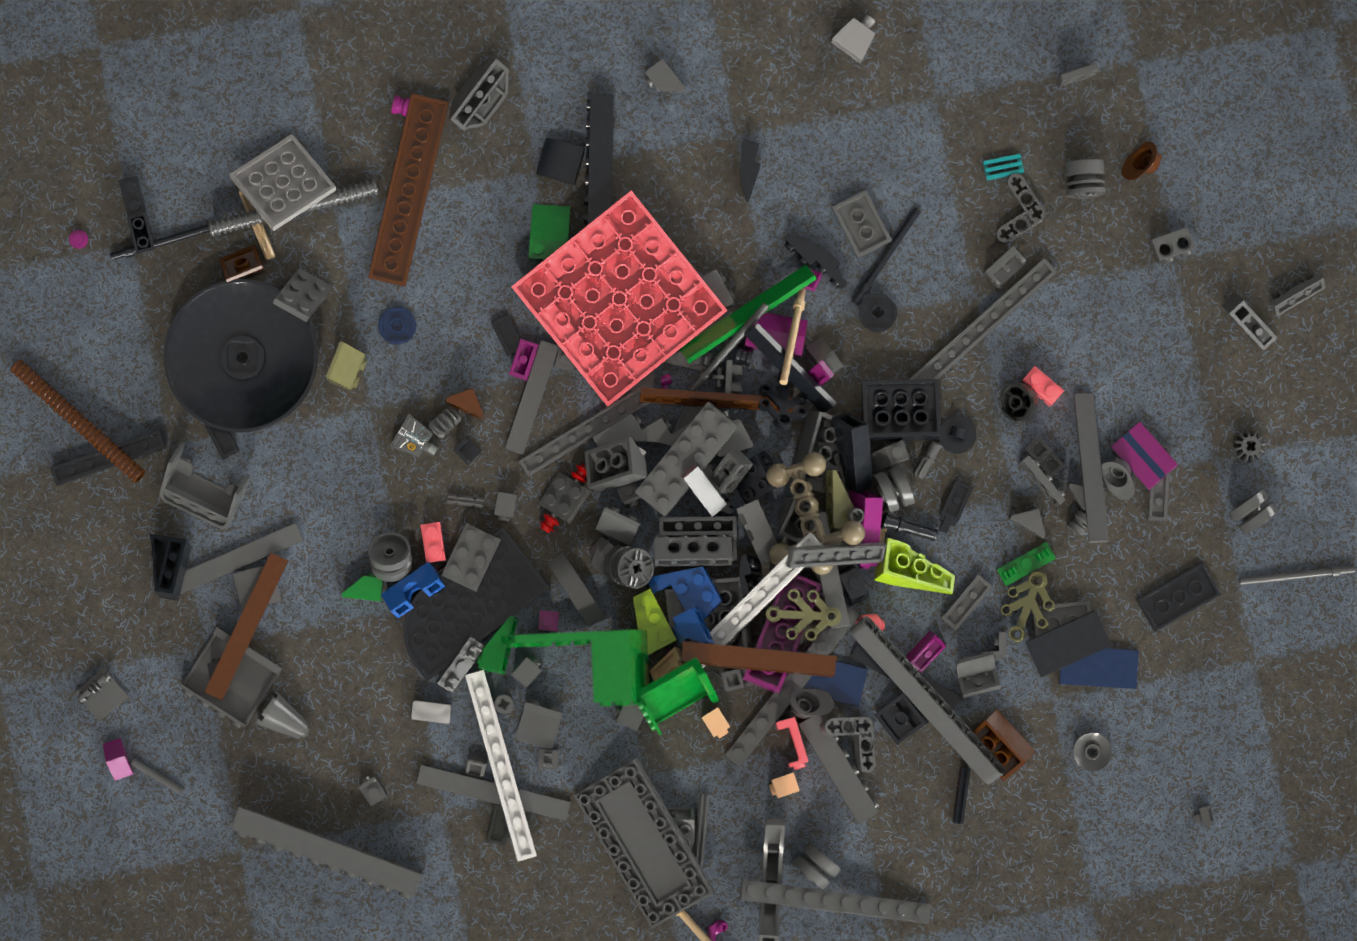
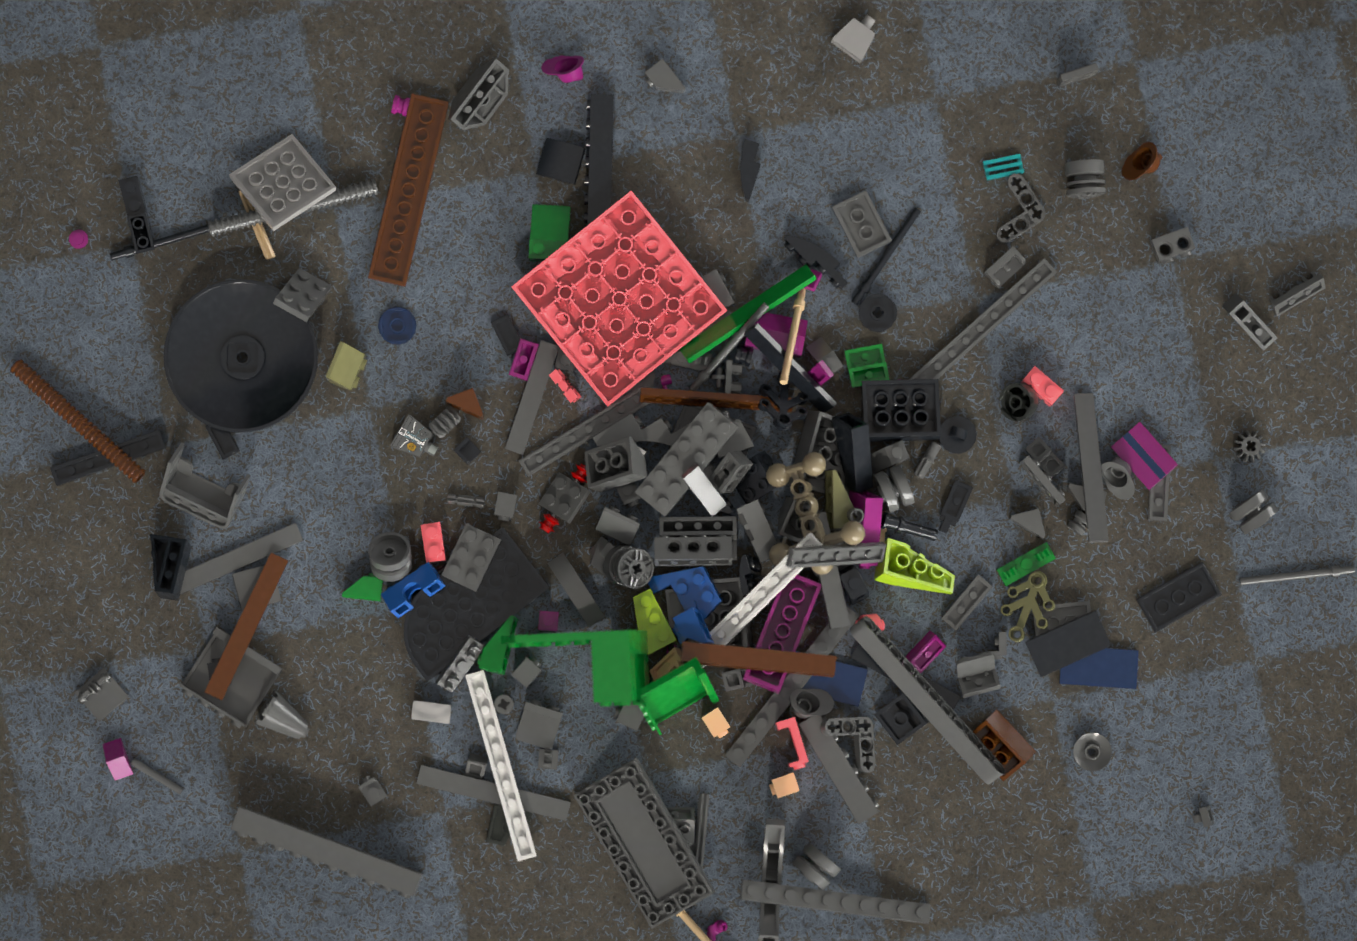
(242, 264): reddish brown slope -> none
(564, 67): none -> magenta piece
(570, 392): none -> coral piece
(807, 615): olive plant -> none
(866, 364): none -> green slope
(961, 795): black axle -> none

